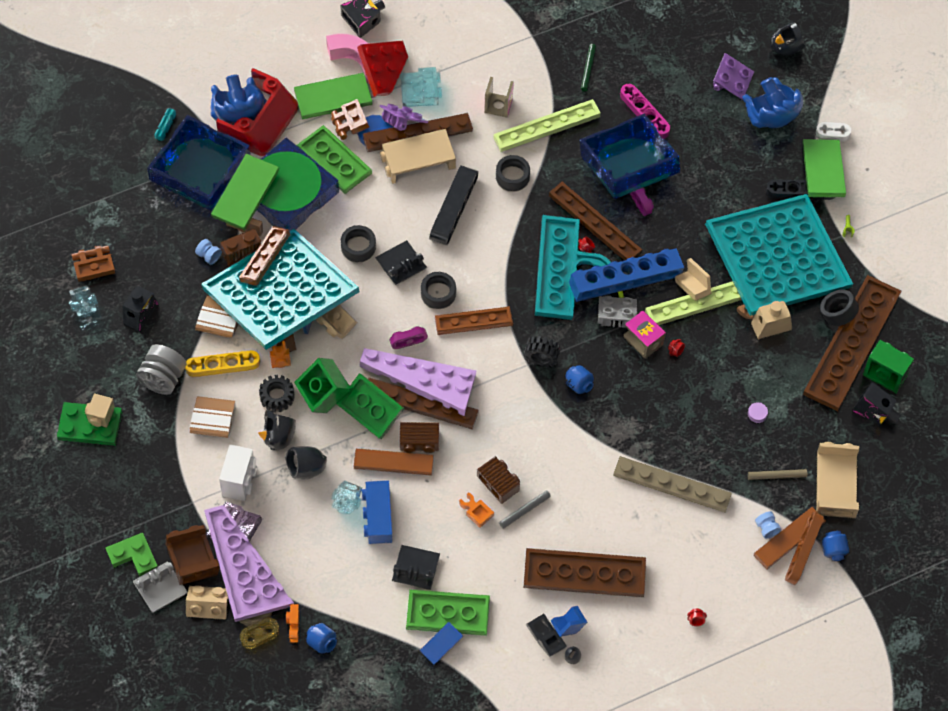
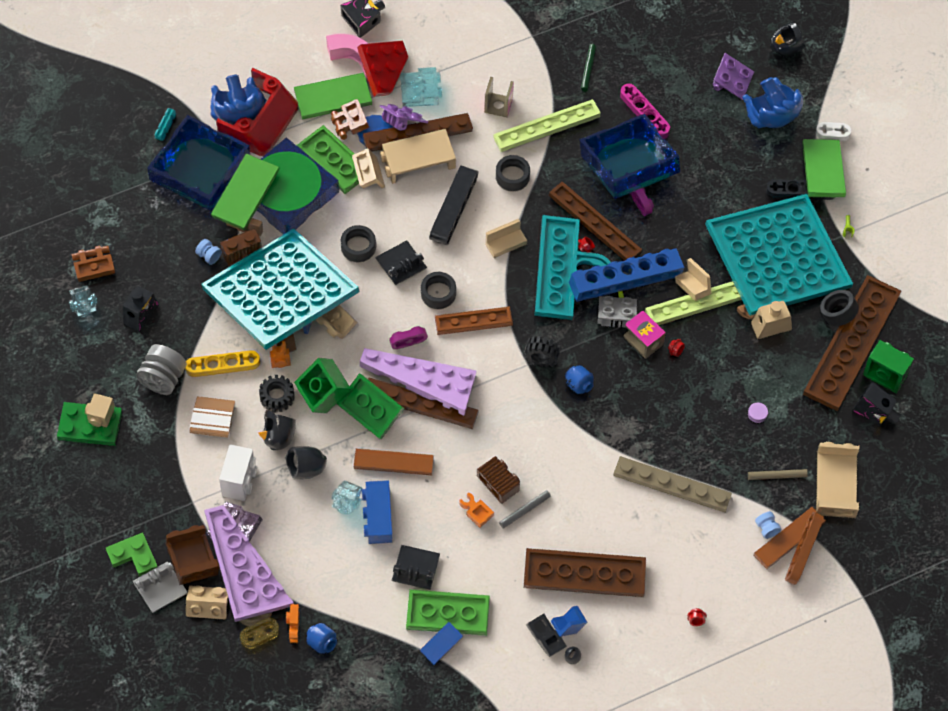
(215, 320): slope -> none
(264, 255): tile -> none
(368, 169): none -> tan panel
(419, 436): reddish brown brick -> none
(505, 238): none -> tan panel
(835, 545): blue head -> none

